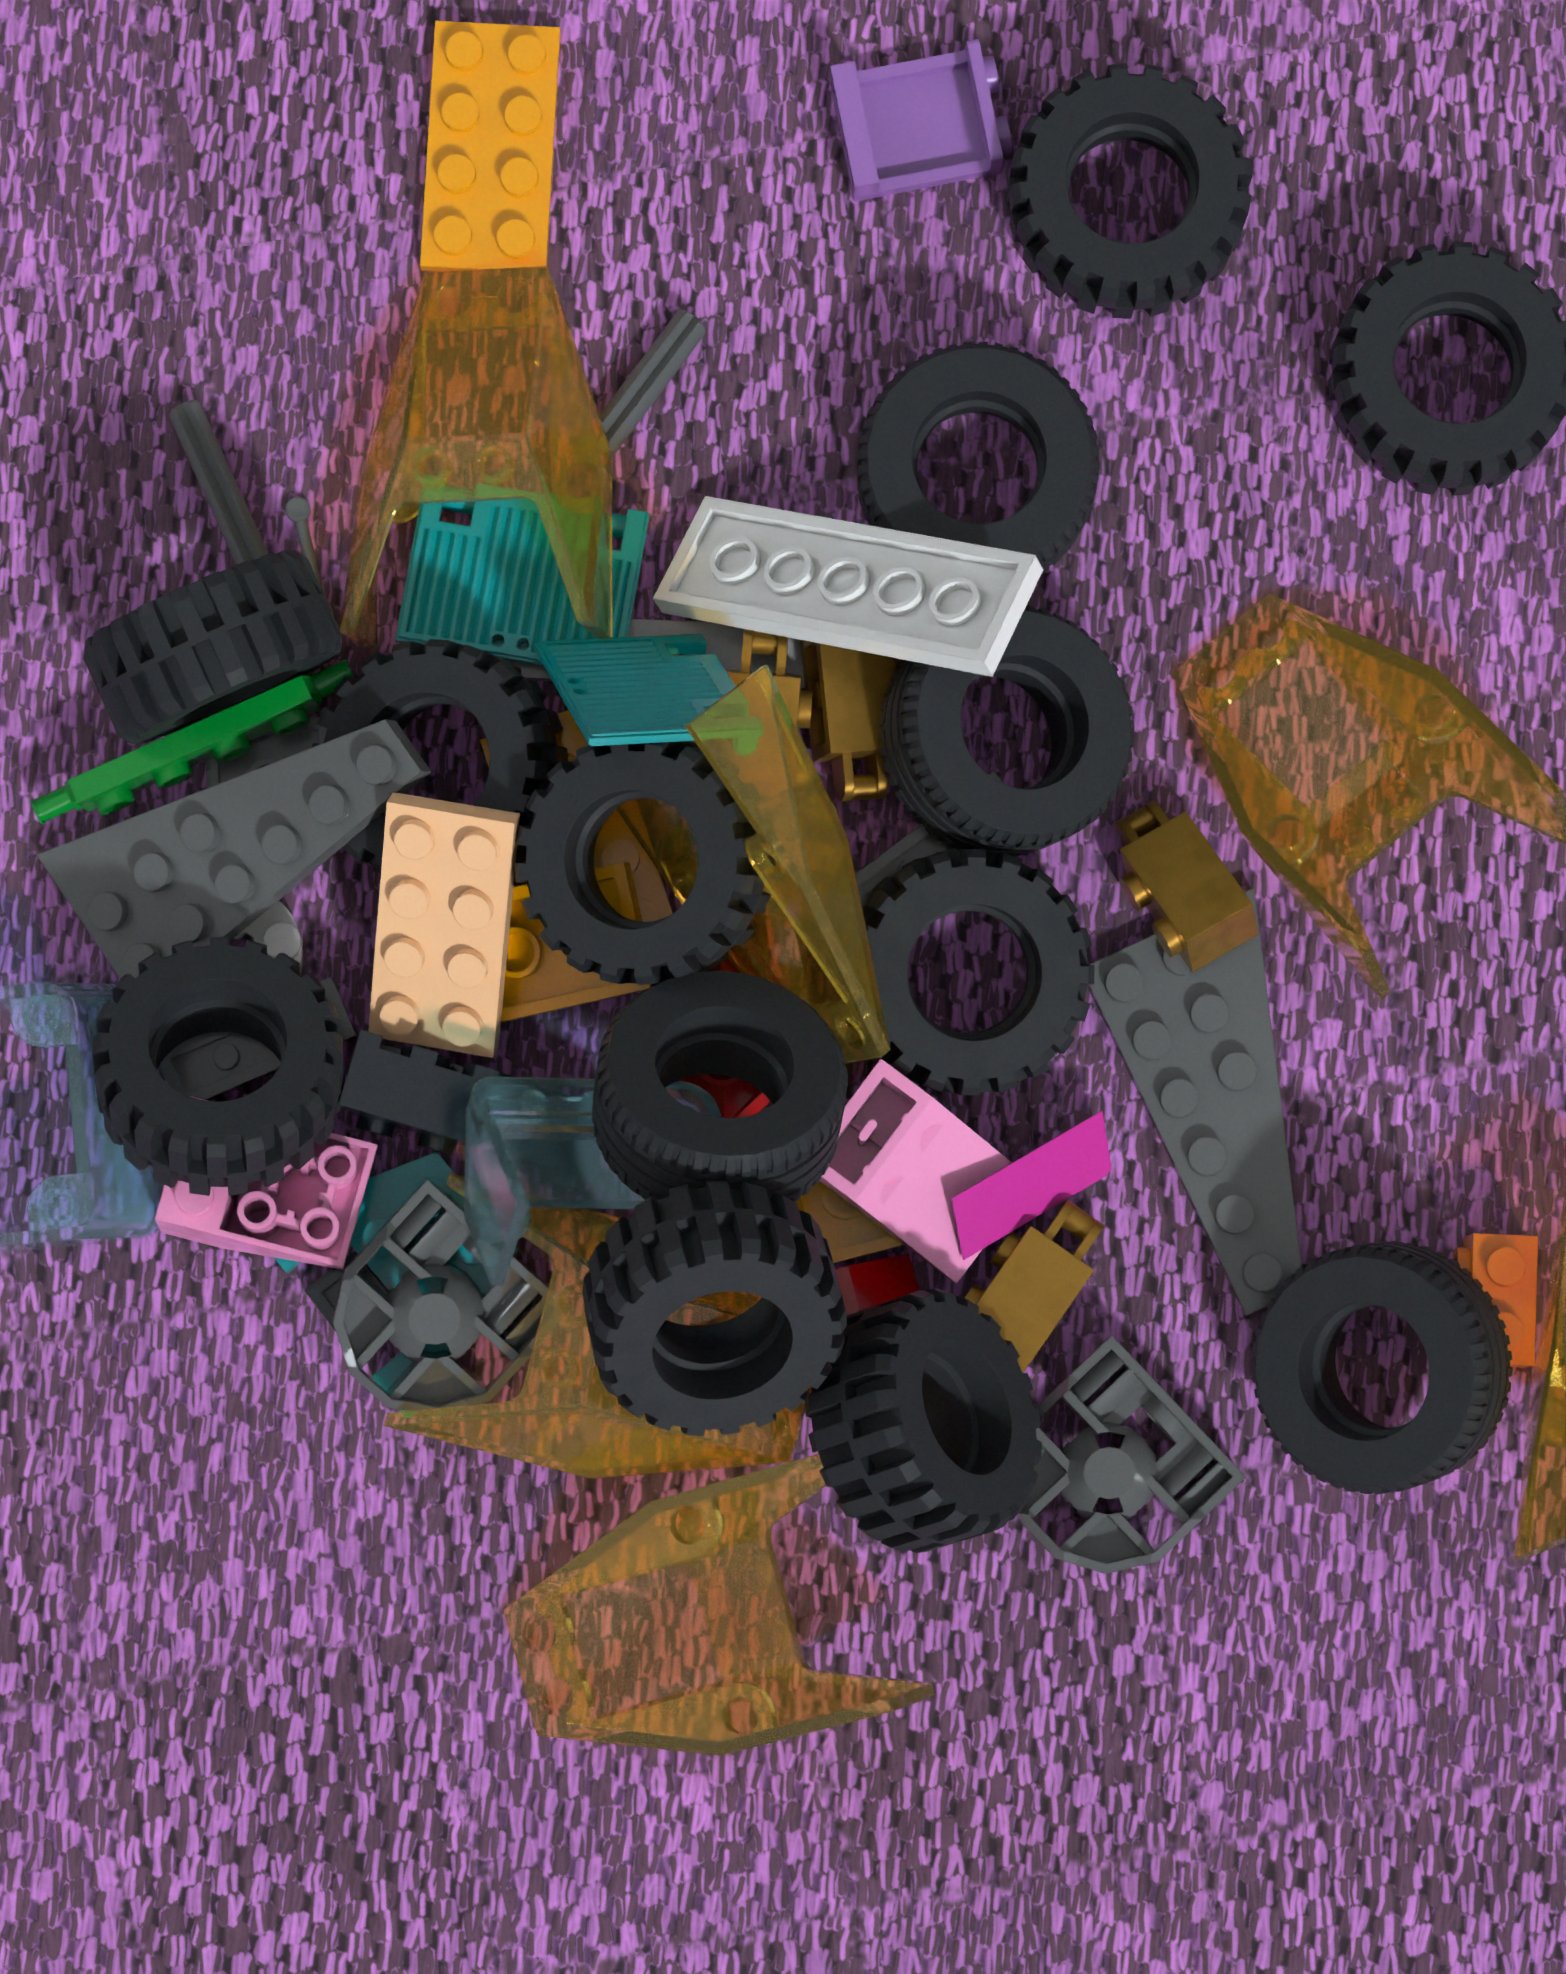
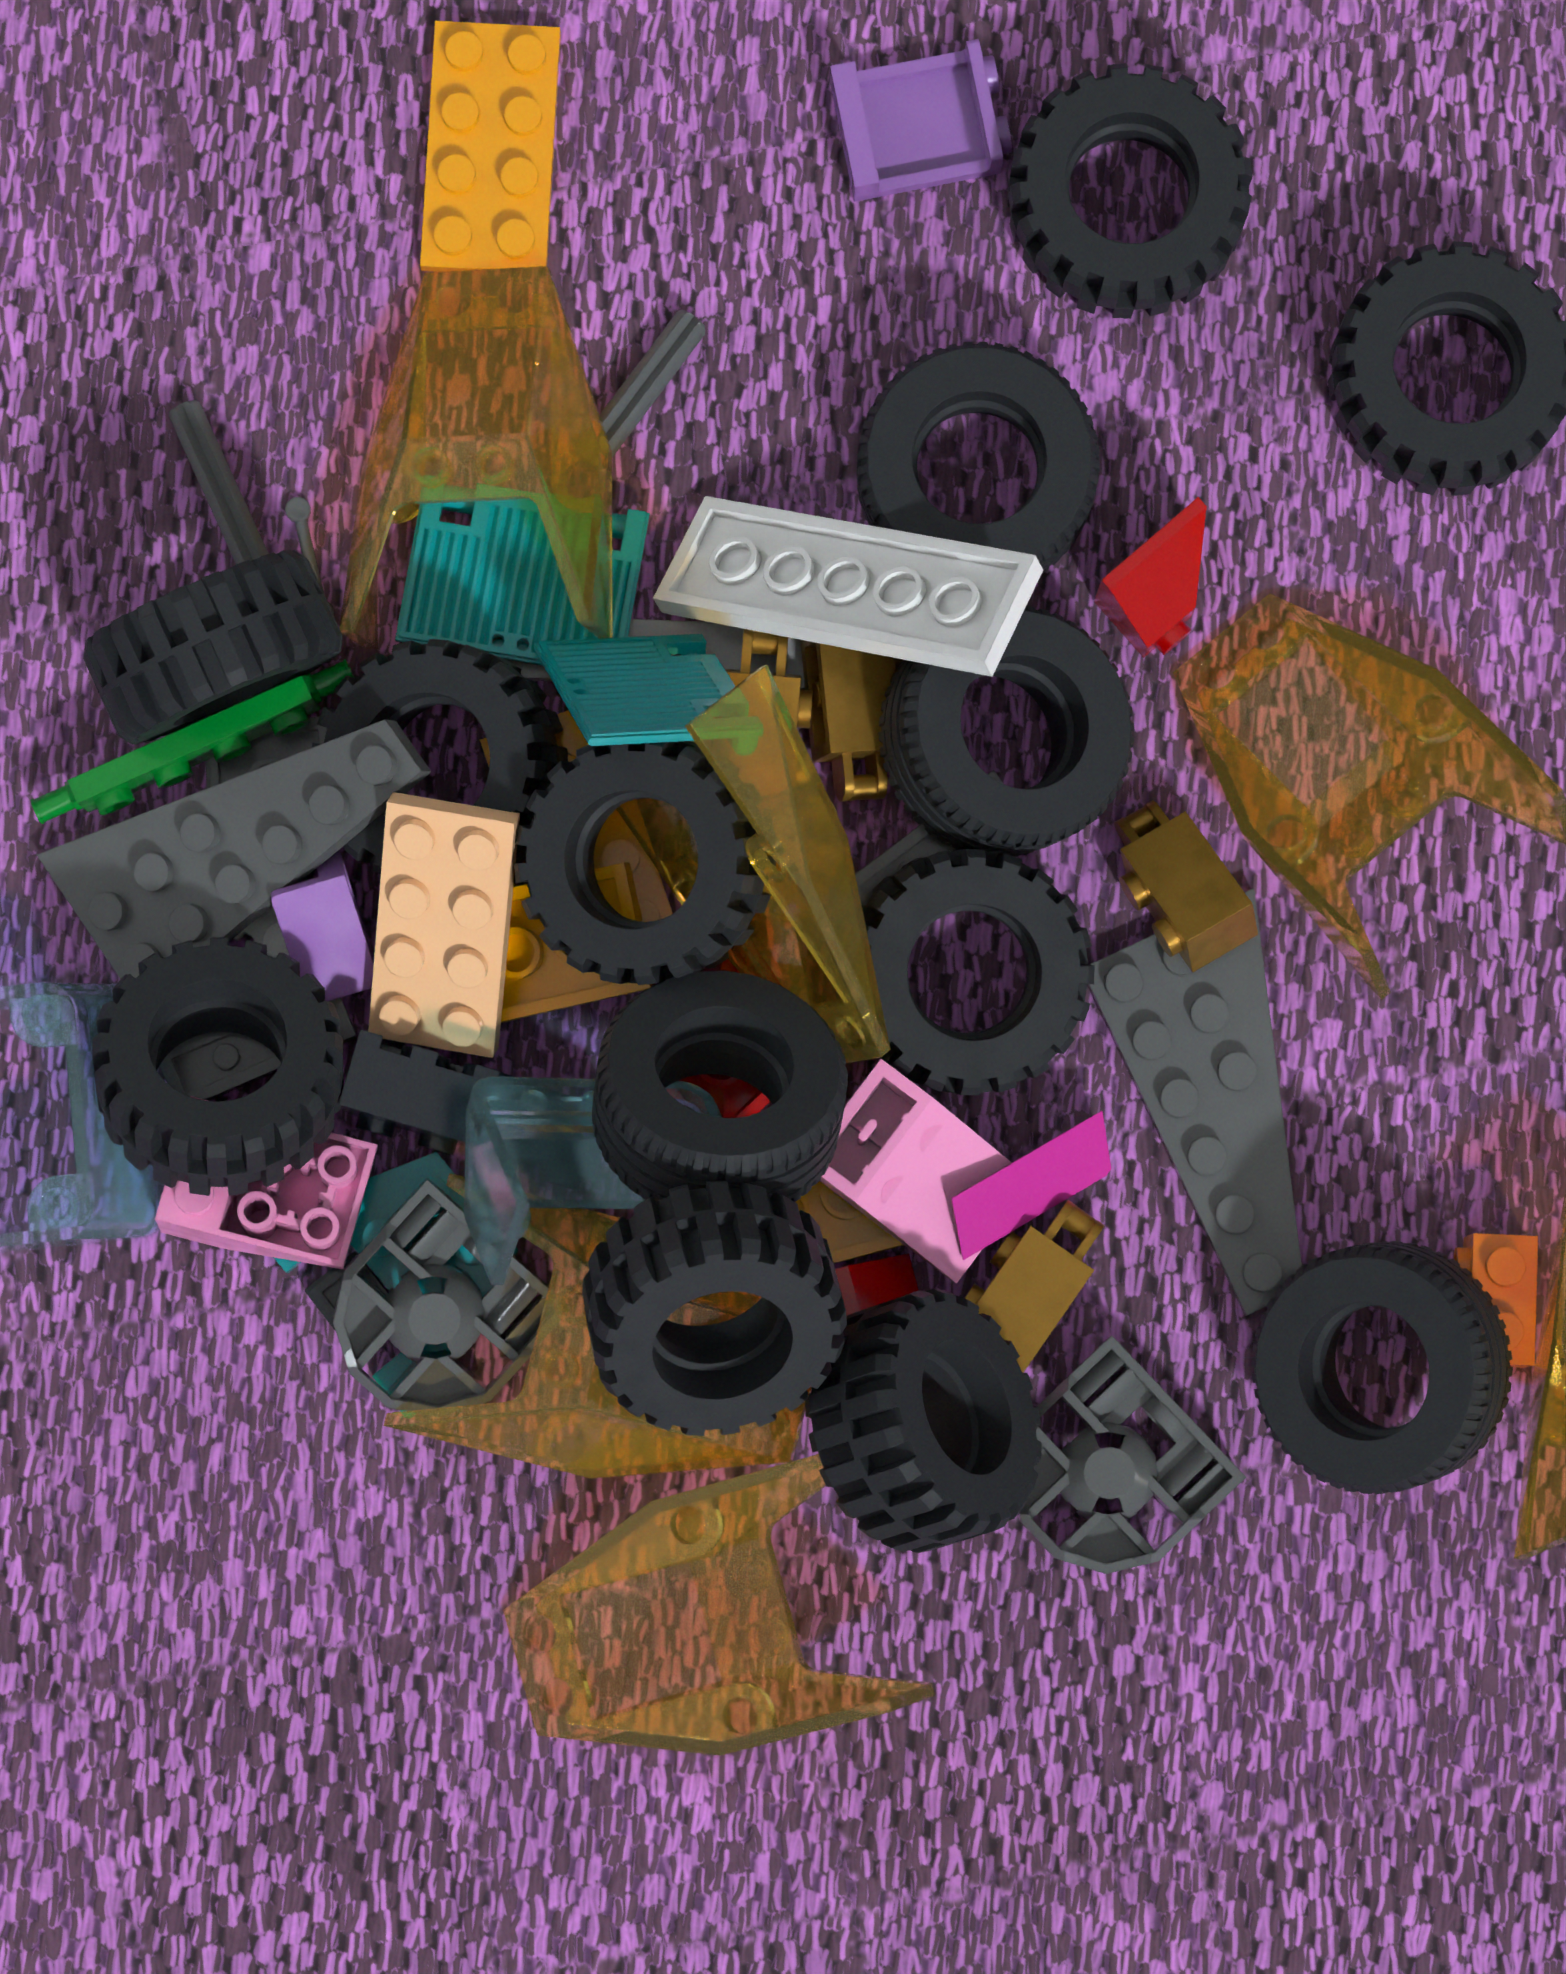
(326, 930): none -> medium lavender panel
(1157, 584): none -> red slope

